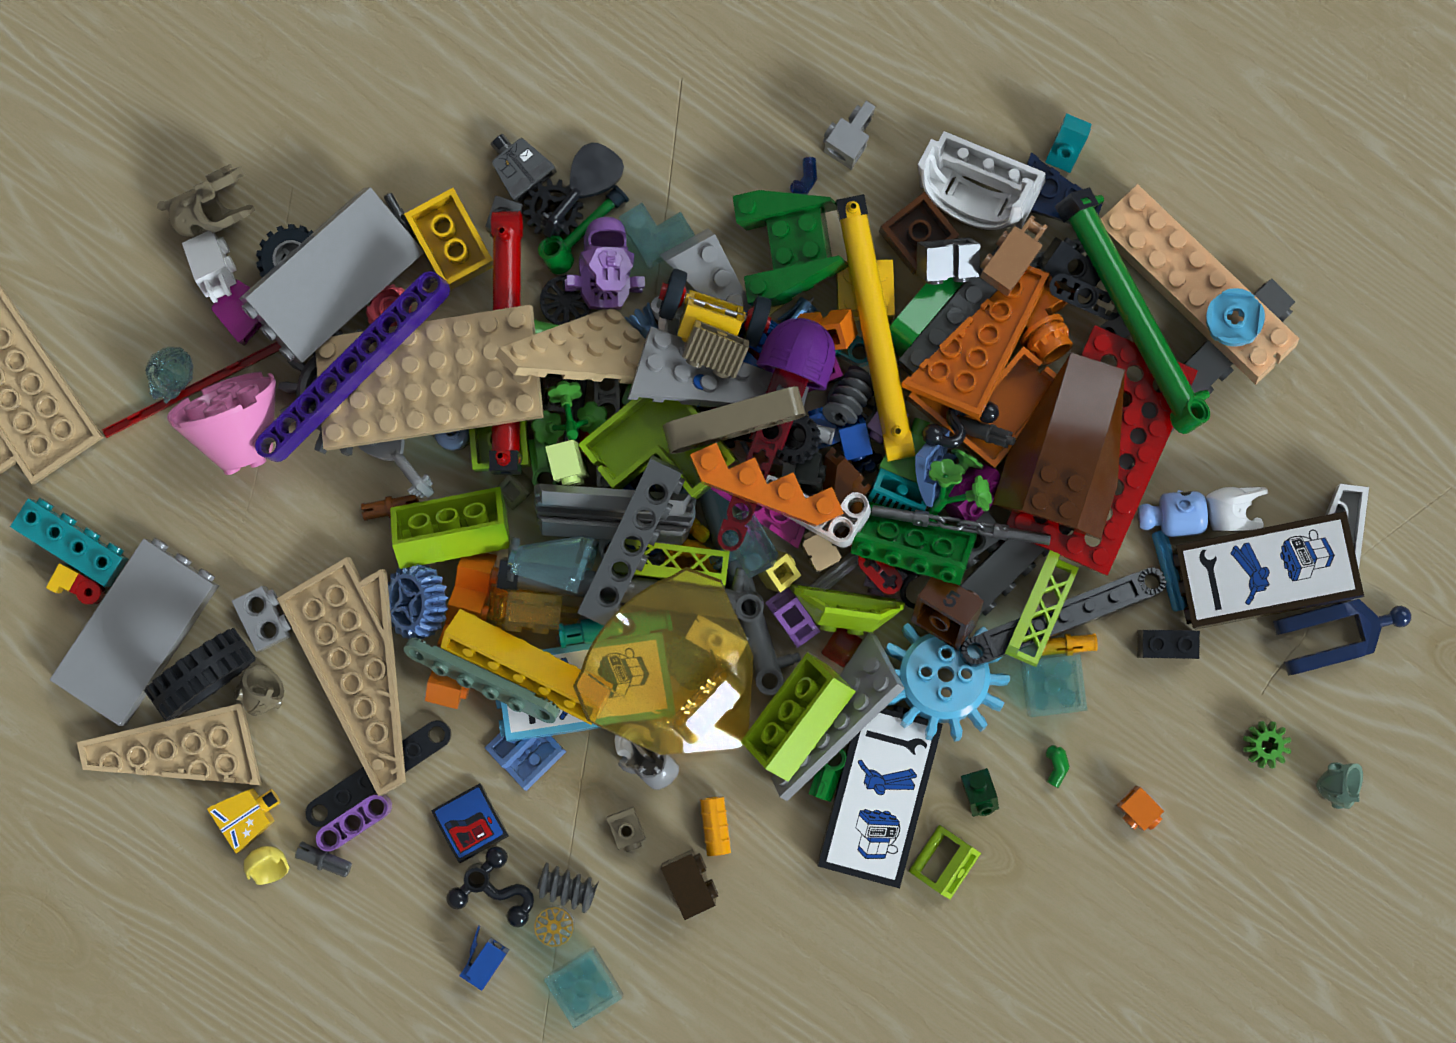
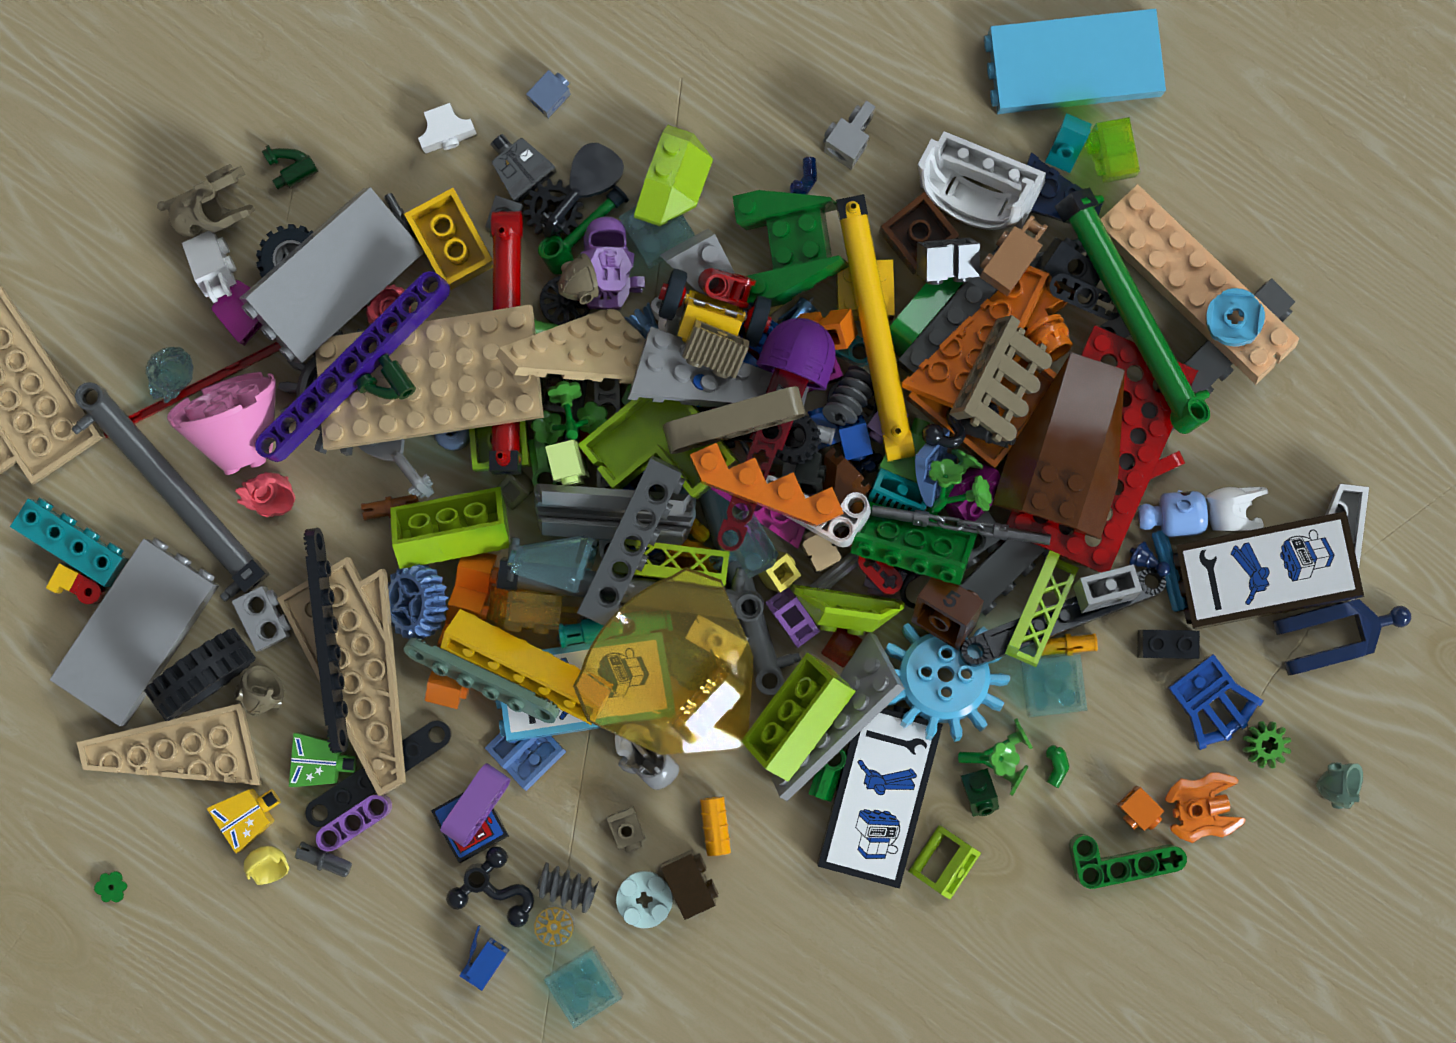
(103, 887): none -> green plant
(172, 487): none -> dark grey piece
(267, 494): none -> coral hair
(294, 173): none -> dark green plant
(314, 762): none -> bright green torso
(325, 638): none -> black plate
(392, 371): none -> dark green plant
(445, 129): none -> white brick
(475, 805): none -> medium lavender beam
(549, 93): none -> sand blue brick
(578, 280): none -> dark tan helmet
(634, 912): none -> light aqua plate
(673, 177): none -> lime wedge
(731, 288): none -> red piece
(987, 372): none -> dark tan fence
(1002, 757): none -> bright green plant
(1075, 61): none -> medium azure brick
(1107, 588): none -> light grey brick
(1113, 150): none -> clear neon green brick
(1129, 861): none -> green beam
(1144, 557): none -> dark blue piece
(1168, 463): none -> red beam
(1200, 806): none -> orange piece
(1201, 687): none -> blue plate

